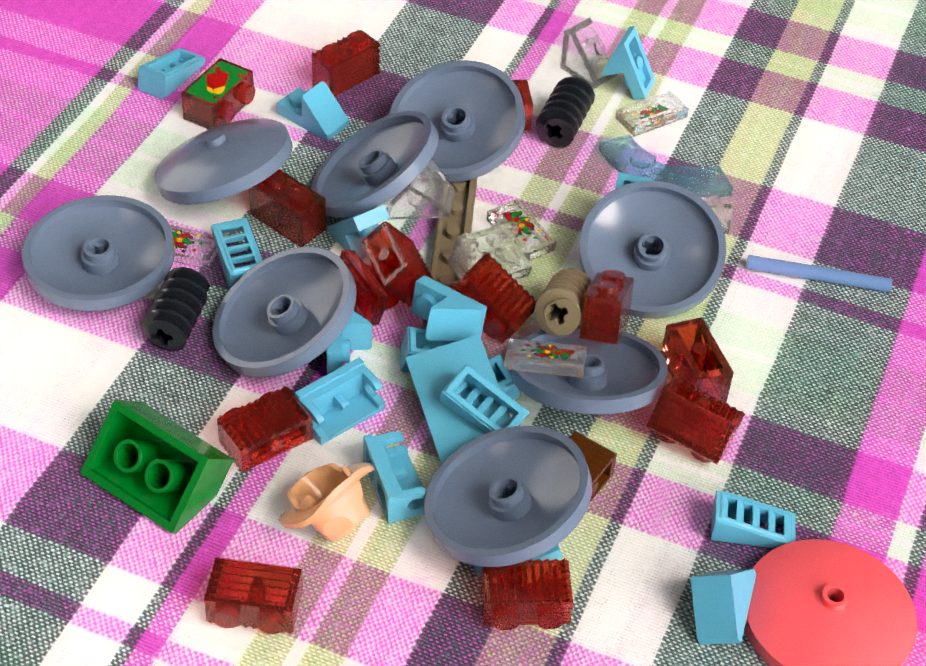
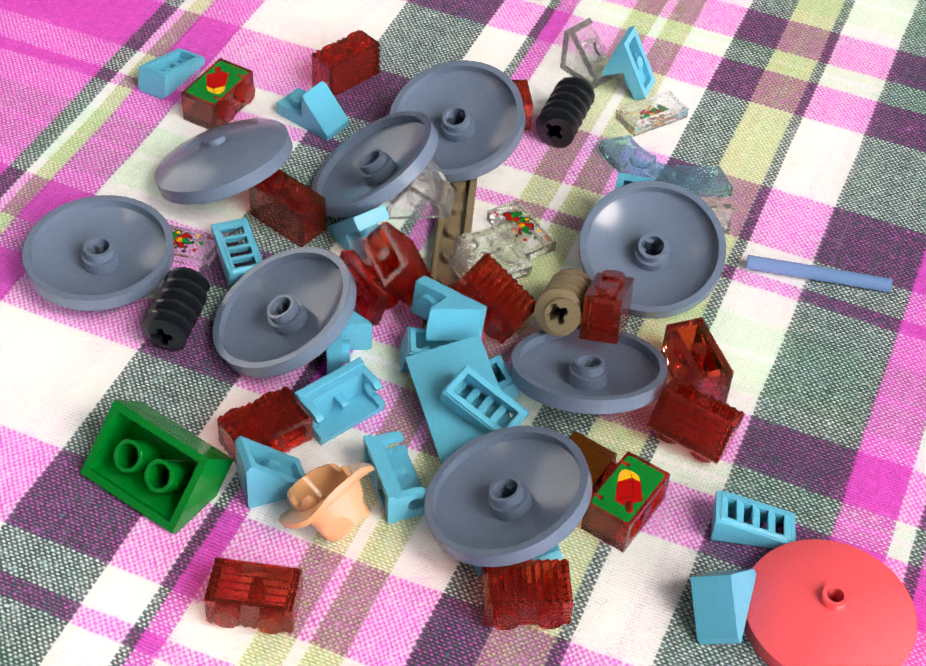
(265, 472): none -> medium azure slope
(546, 358): clear tile -> none
(625, 500): none -> brick

